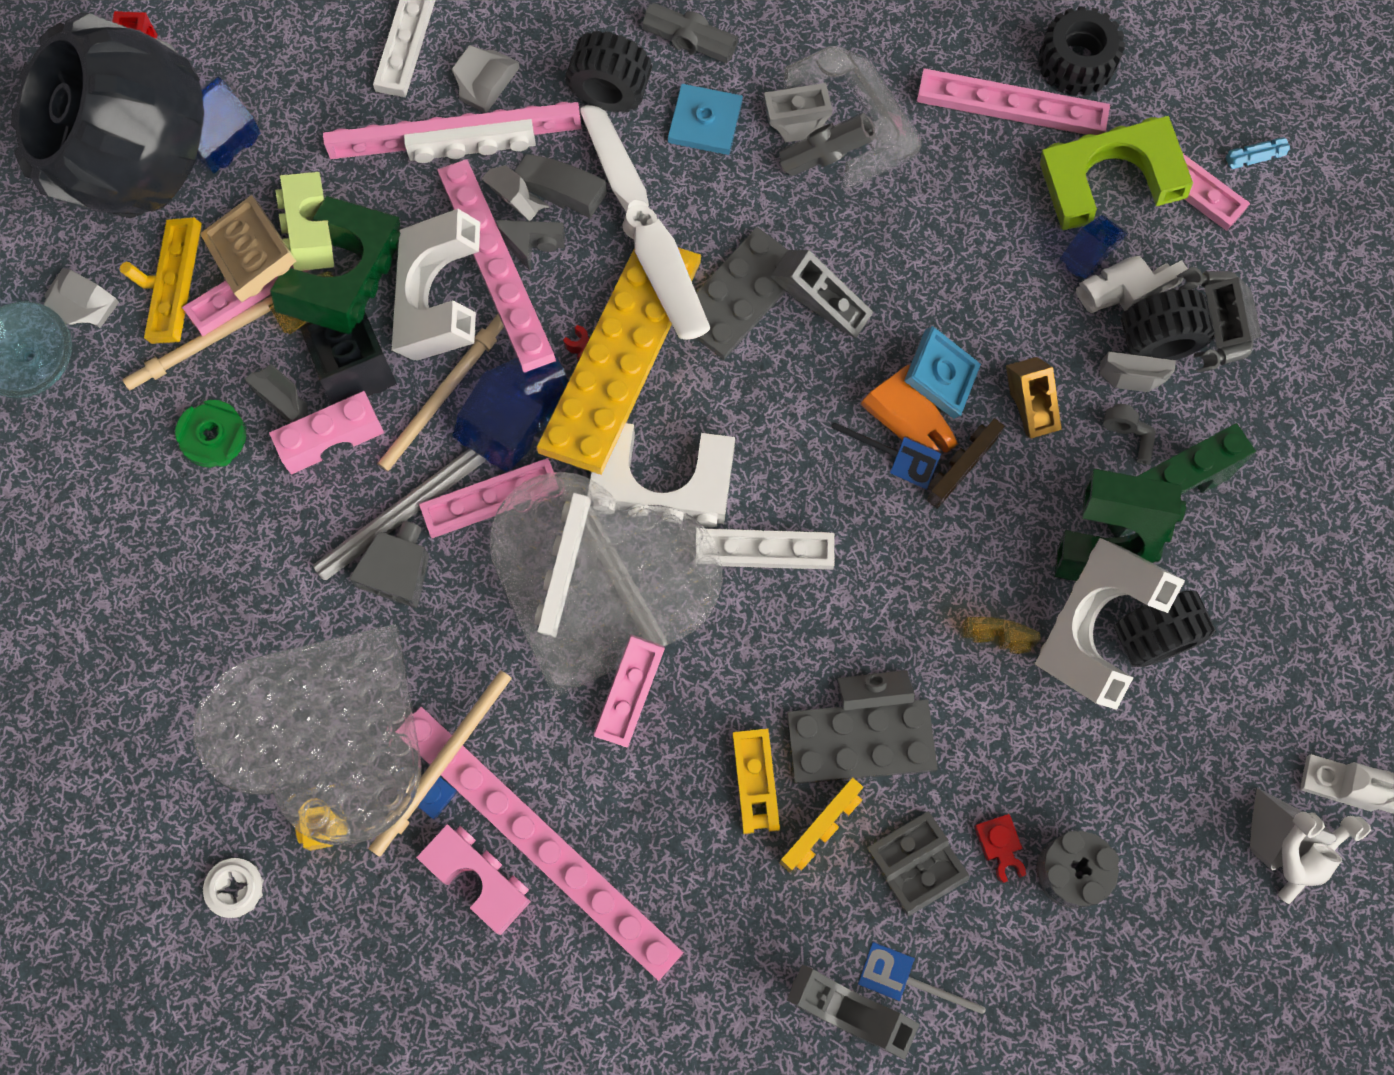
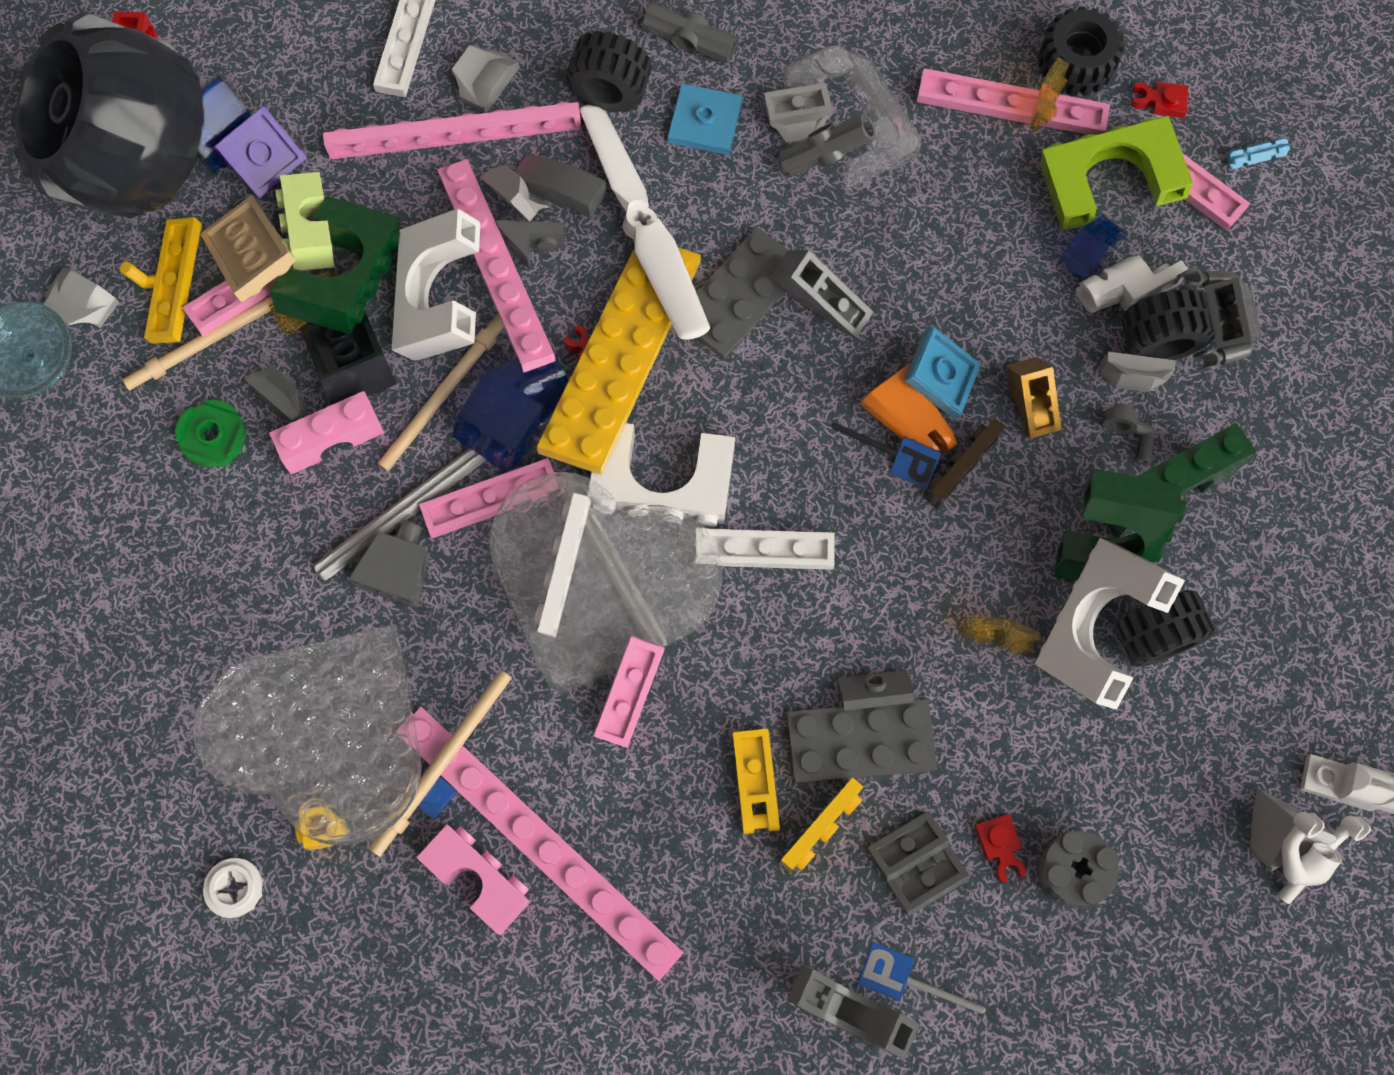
(260, 152): none -> plate
(468, 140): white plate -> none
(1045, 104): none -> clear yellow slope
(1165, 98): none -> red plate

